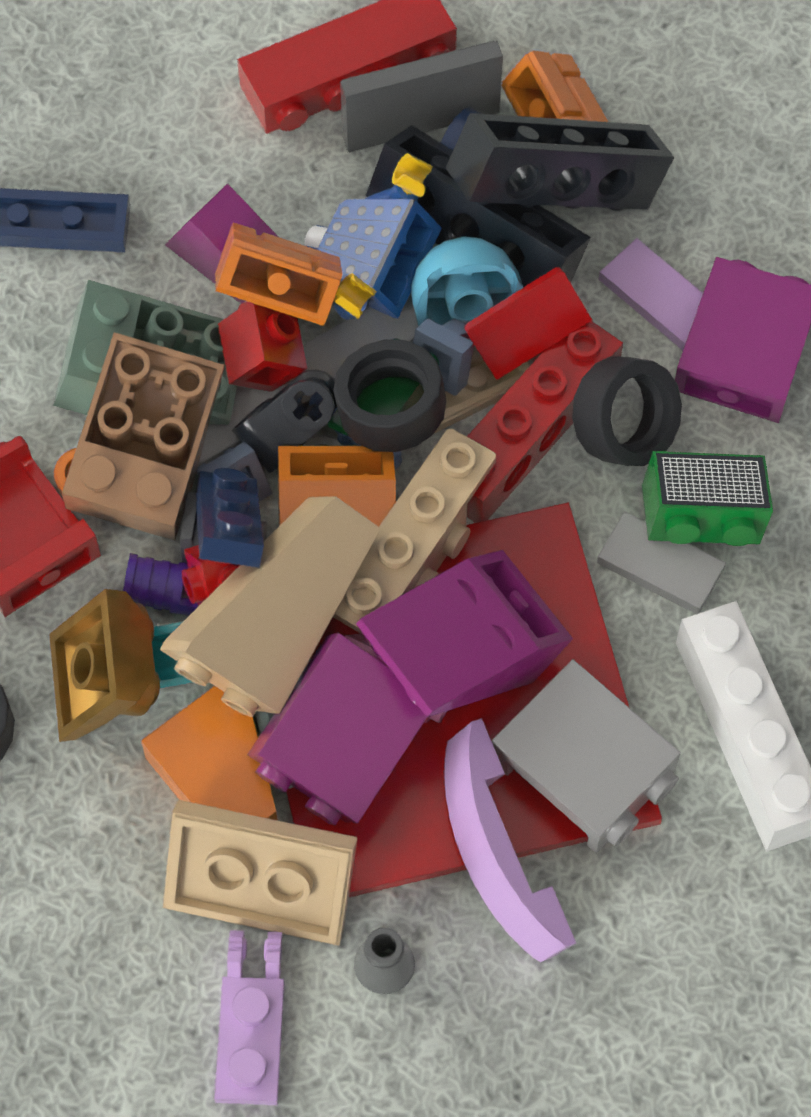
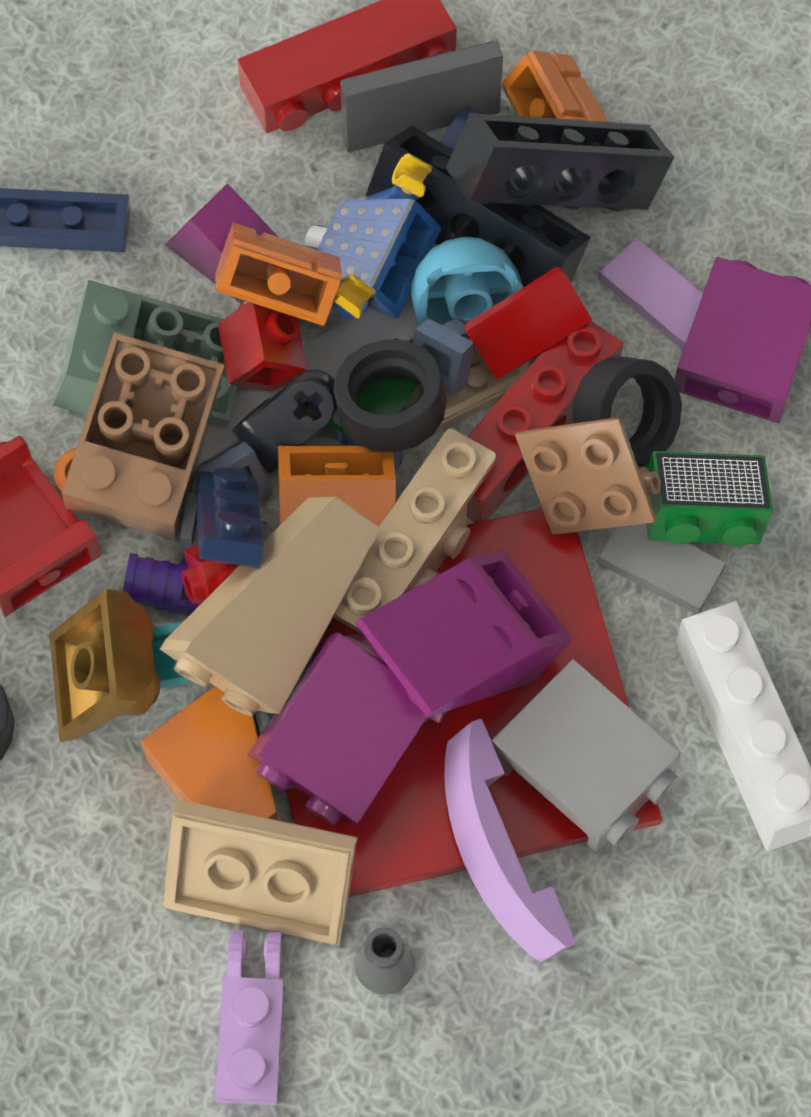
(588, 476): none -> medium nougat hinge

